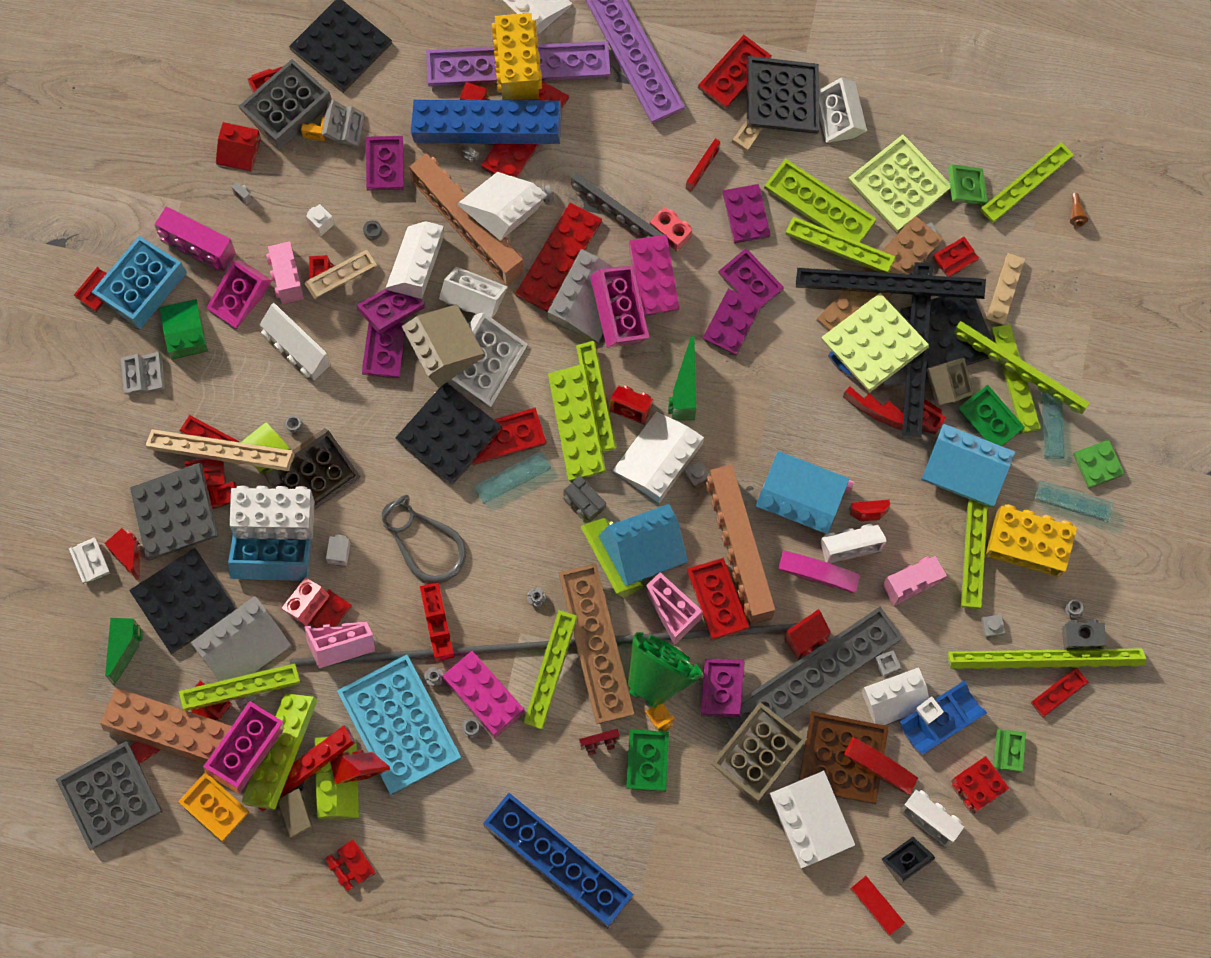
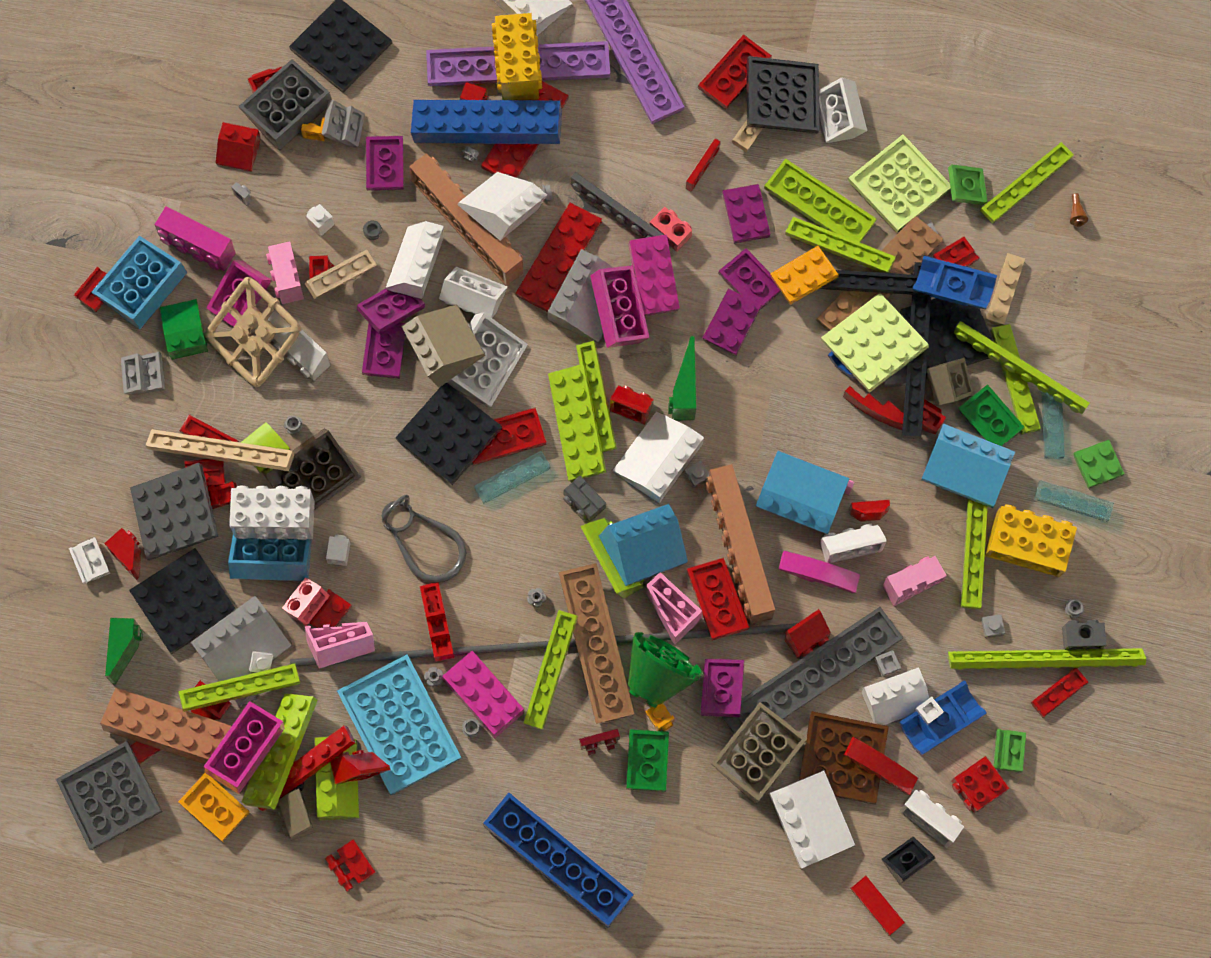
(260, 661): none -> white plate
(264, 332): none -> tan plate
(804, 275): none -> light orange plate
(955, 283): none -> blue piece

